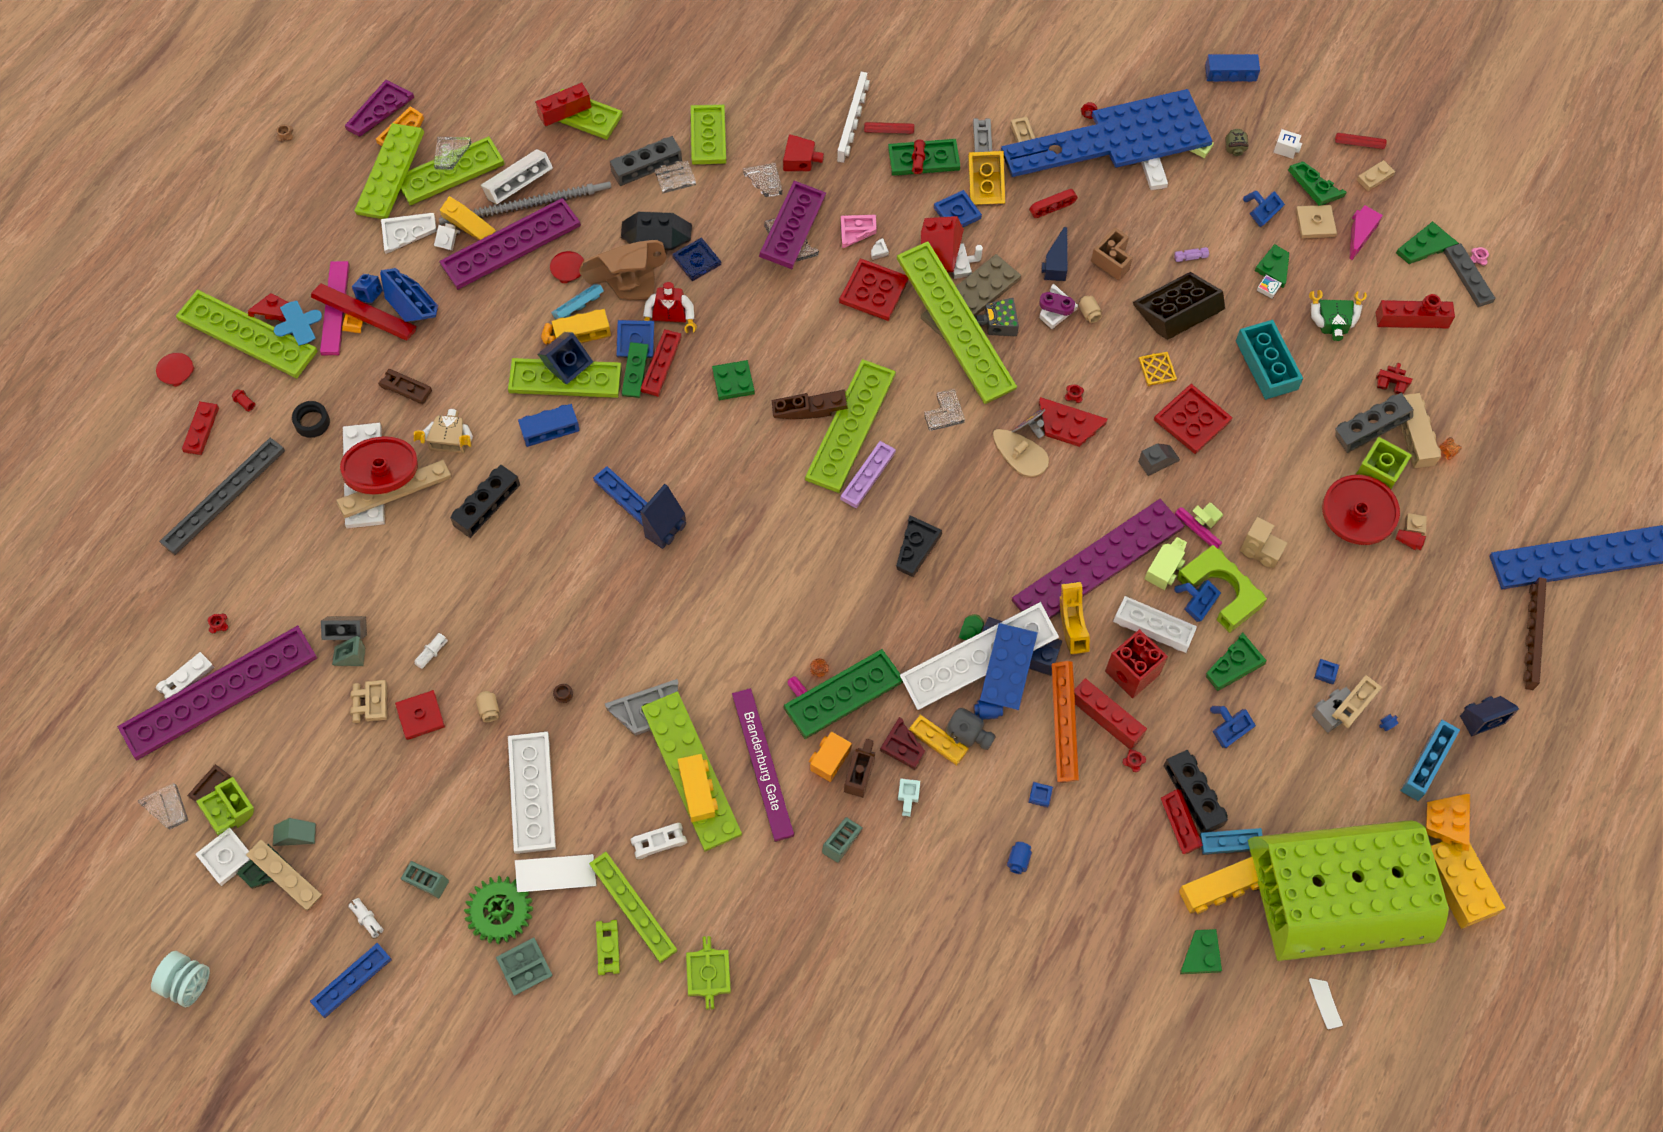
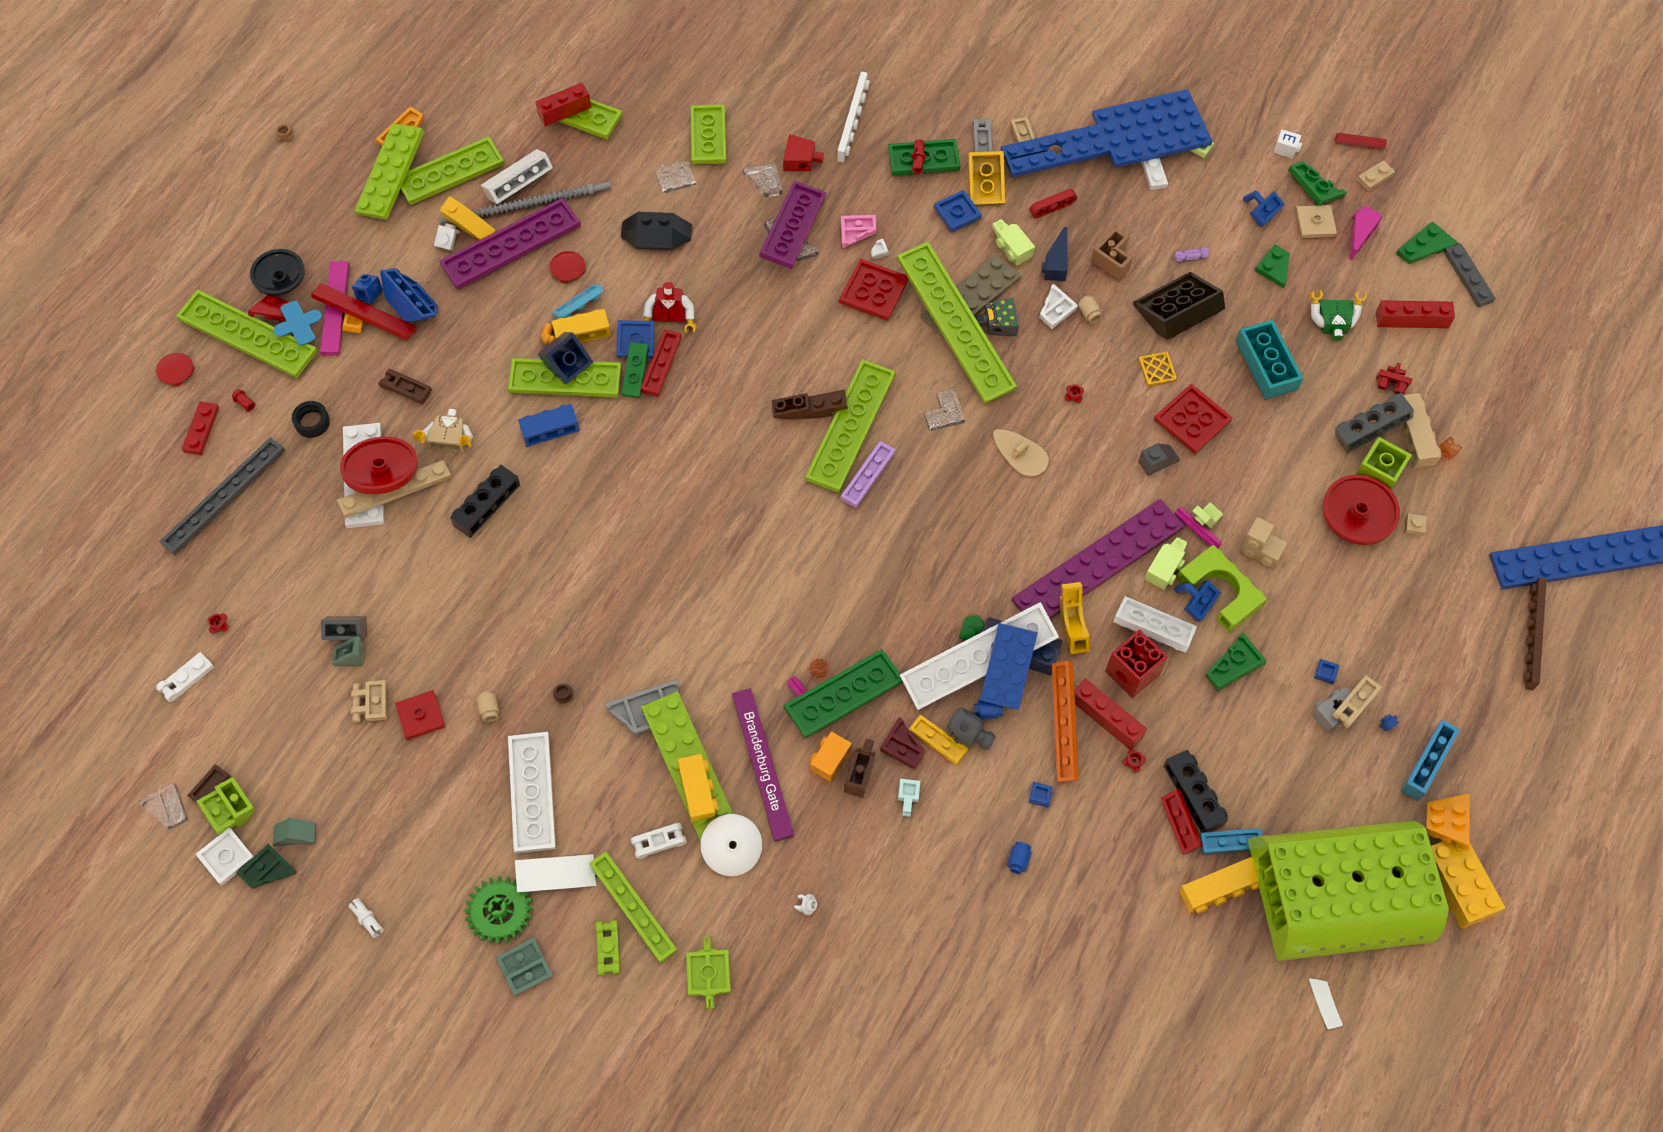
(180, 979): light aqua wheel -> none
(216, 692): magenta plate -> none
(276, 265): none -> black dish
(284, 875): tan plate -> none
(350, 980): blue plate -> none
(379, 106): magenta wing -> none
(406, 229): white wing -> none
(430, 650): white axle -> none
(436, 885): sand green slope -> none
(450, 150): clear wing -> none
(620, 492): blue plate -> none
(626, 269): medium nougat piece -> none
(645, 160): dark grey brick -> none
(662, 517): dark blue slope -> none
(696, 259): clear blue tile -> none
(716, 847): none -> white dish
(733, 380): green plate -> none
(808, 905): none -> white plate
(833, 849): sand green slope -> none
(879, 127): red axle -> none
(917, 545): black wing -> none
(944, 237): red slope -> none
(962, 265): white plate -> none
(1013, 242): none -> yellowish green hinge
(1034, 425): light grey shield -> none
(1056, 303): magenta plate -> none
(1069, 423): red wing -> none
(1088, 107): red plate -> none
(1203, 953): green wing -> none
(1232, 67): blue brick -> none
(1233, 727): blue plate -> none
(1236, 142): olive head -> none
(1269, 286): tile -> none
(1411, 539): red cone -> none
(1434, 299): red plate -> none
(1479, 255): bright pink plate -> none
(1488, 714): dark blue slope -> none

